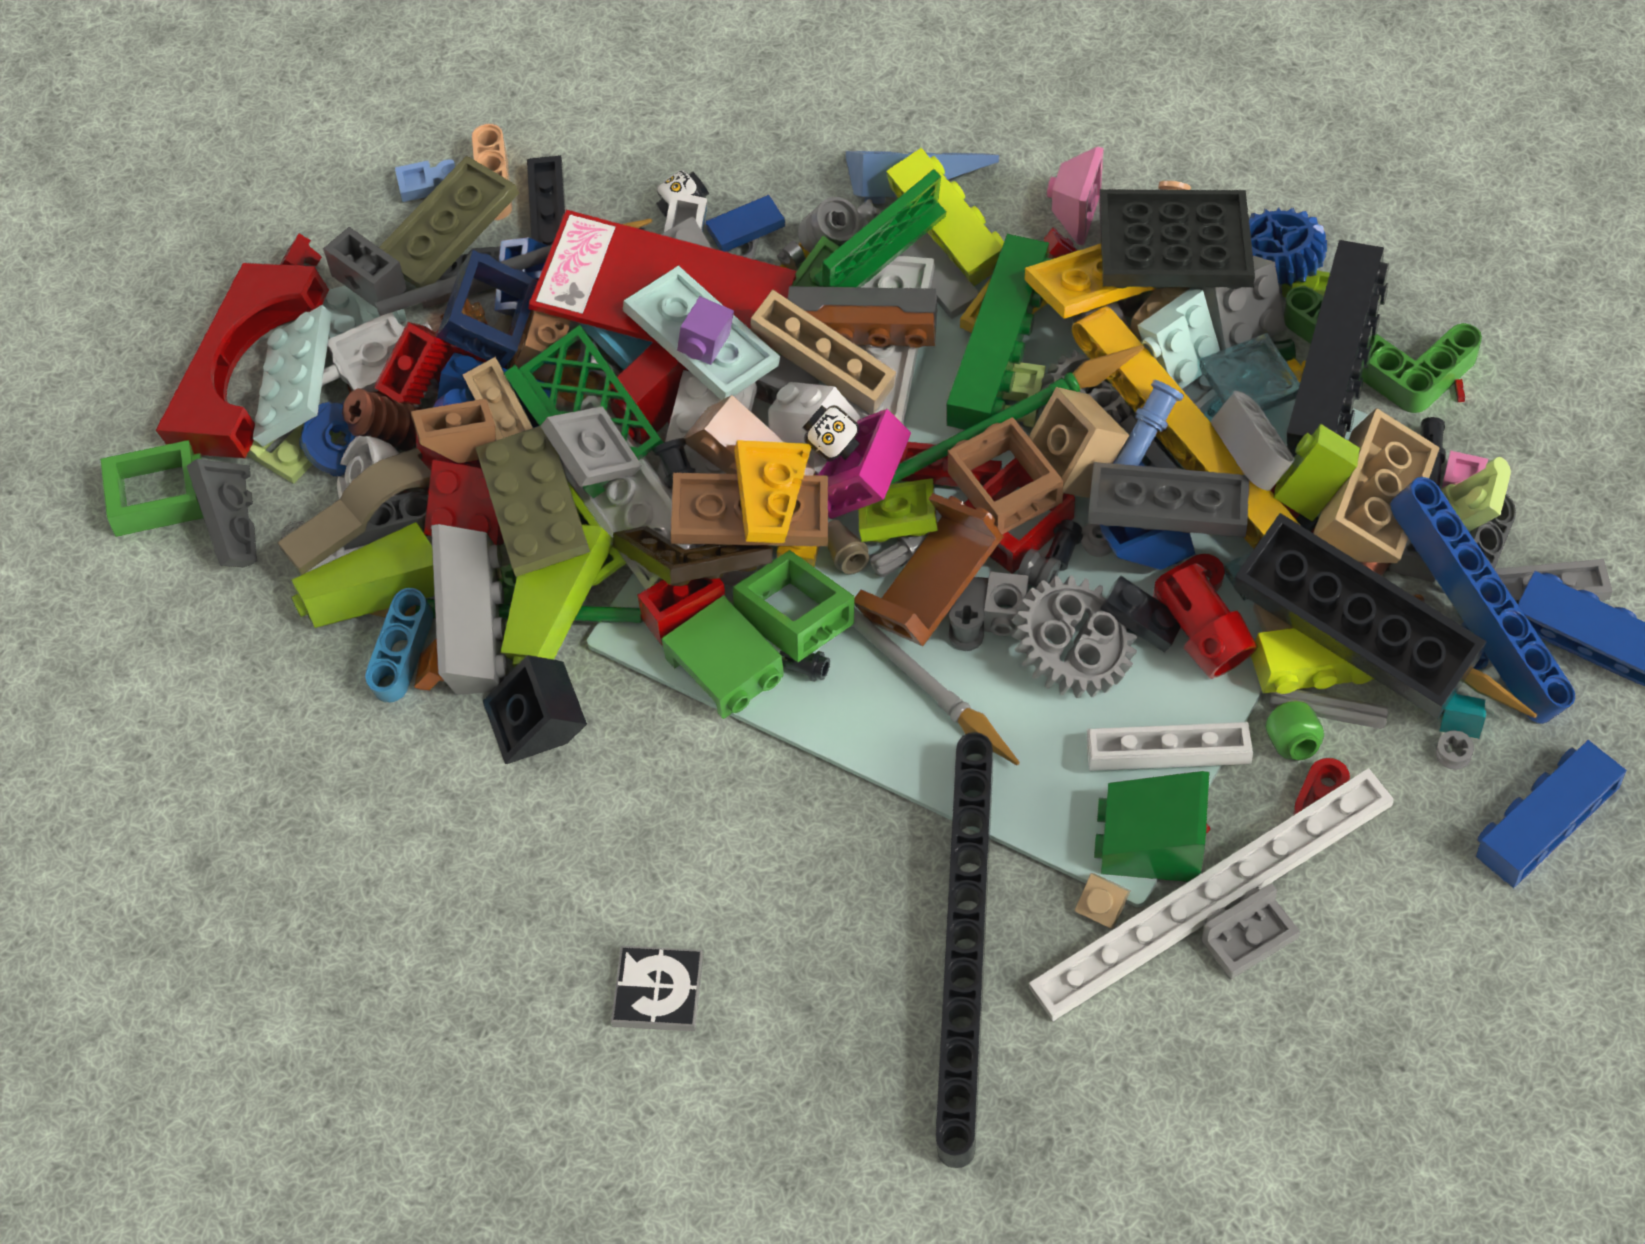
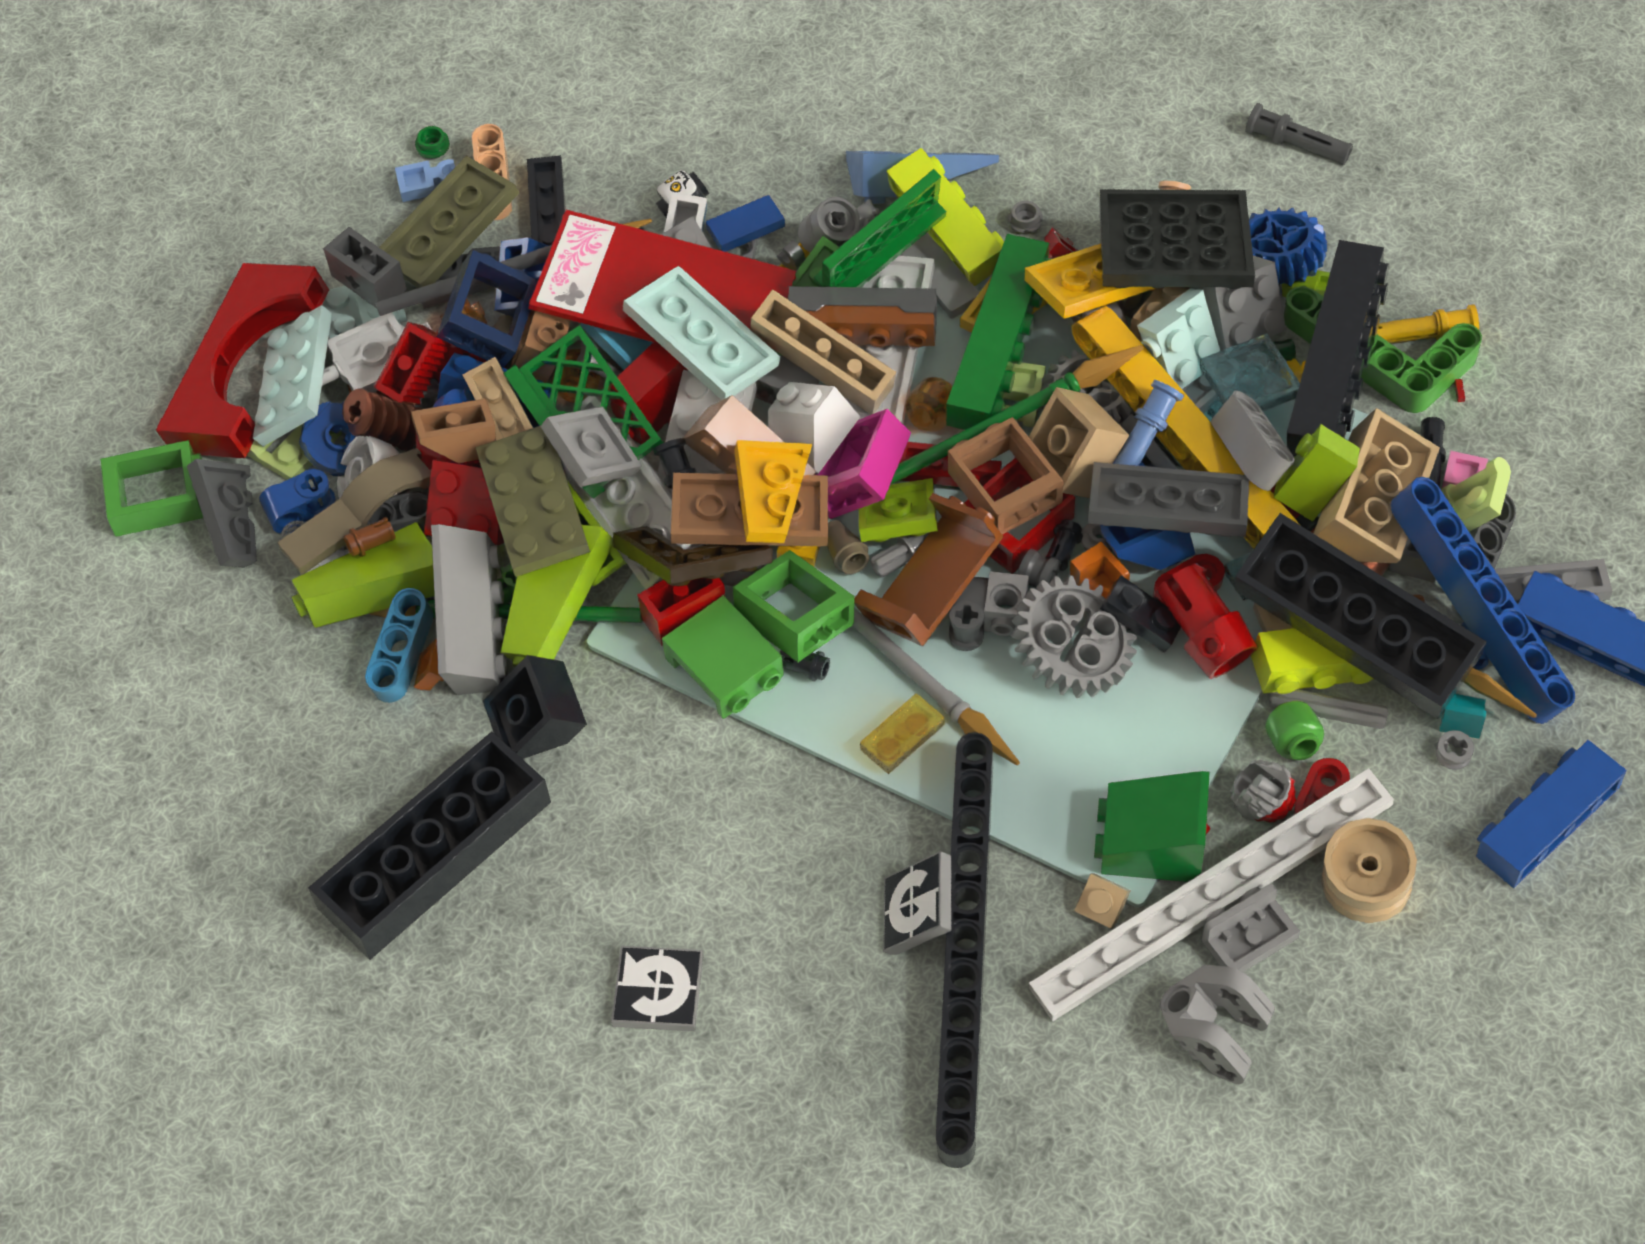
(296, 499): none -> blue piece
(301, 253): red tile -> none
(369, 537): none -> dark orange pin
(430, 845): none -> black brick
(434, 135): none -> green plate
(705, 330): medium lavender brick -> none
(831, 433): head -> none
(902, 733): none -> clear yellow plate
(917, 903): none -> tile
(927, 404): none -> clear orange head
(1028, 210): none -> light grey plate
(1077, 192): bright pink slope -> none
(1098, 567): none -> orange panel
(1169, 746): white brick -> none
(1191, 1010): none -> light grey piece
(1264, 791): none -> light grey piece
(1283, 129): none -> dark grey pin
(1368, 870): none -> tan wheel
(1427, 327): none -> yellow pin

